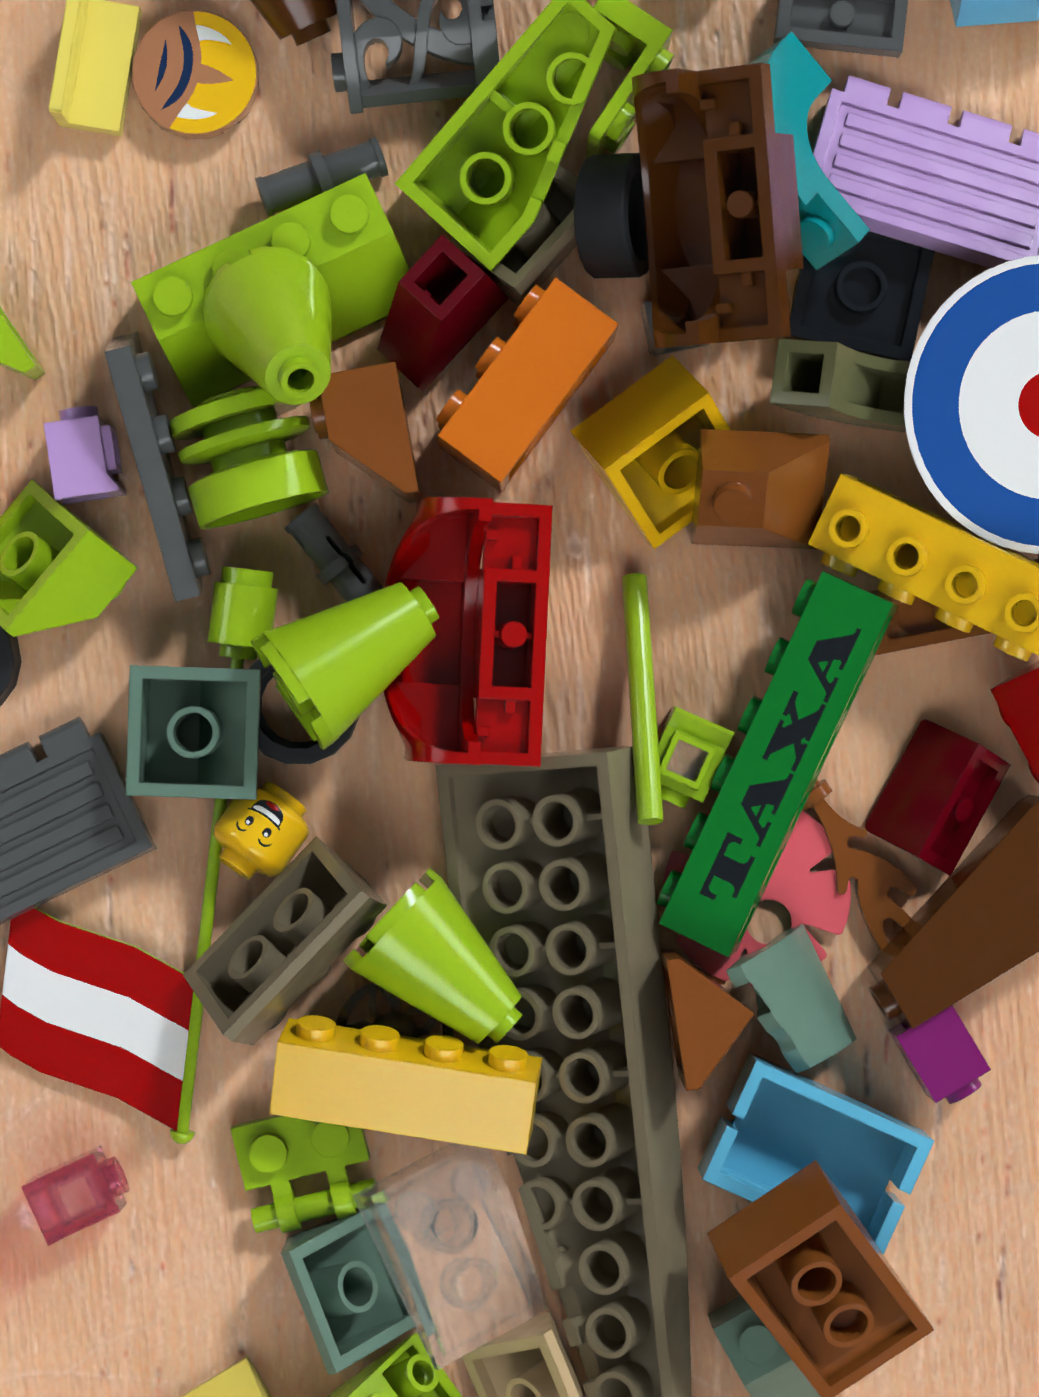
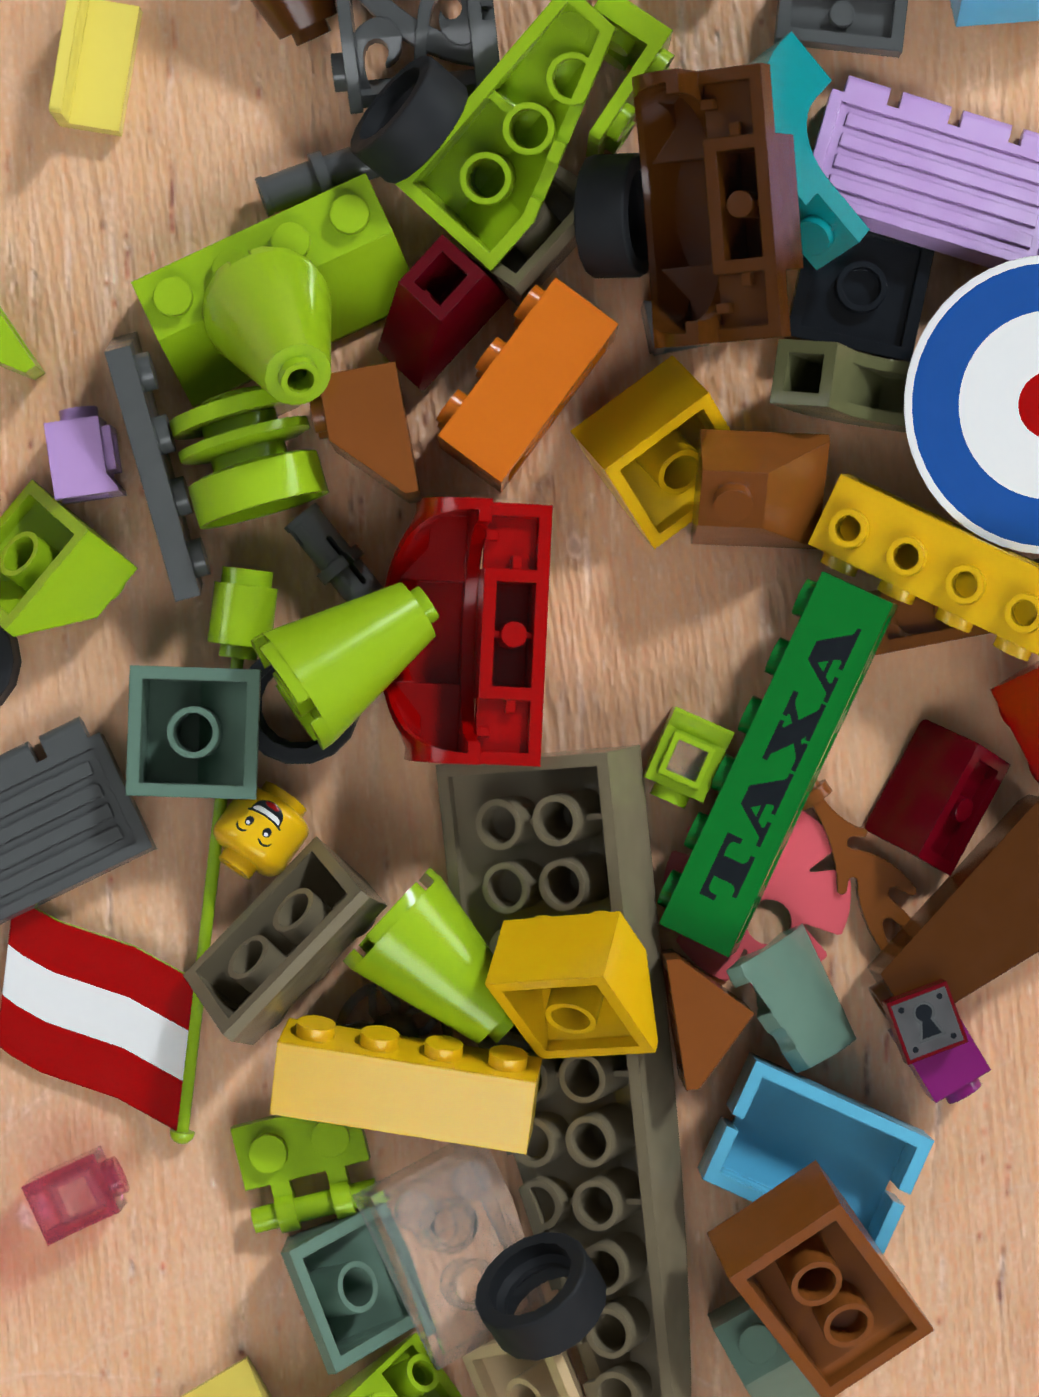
(195, 74): tile -> none
(409, 119): none -> black tyre
(557, 1323): none -> black tyre
(575, 985): none -> yellow slope
(642, 699): lime bar -> none
(925, 1021): none -> tile

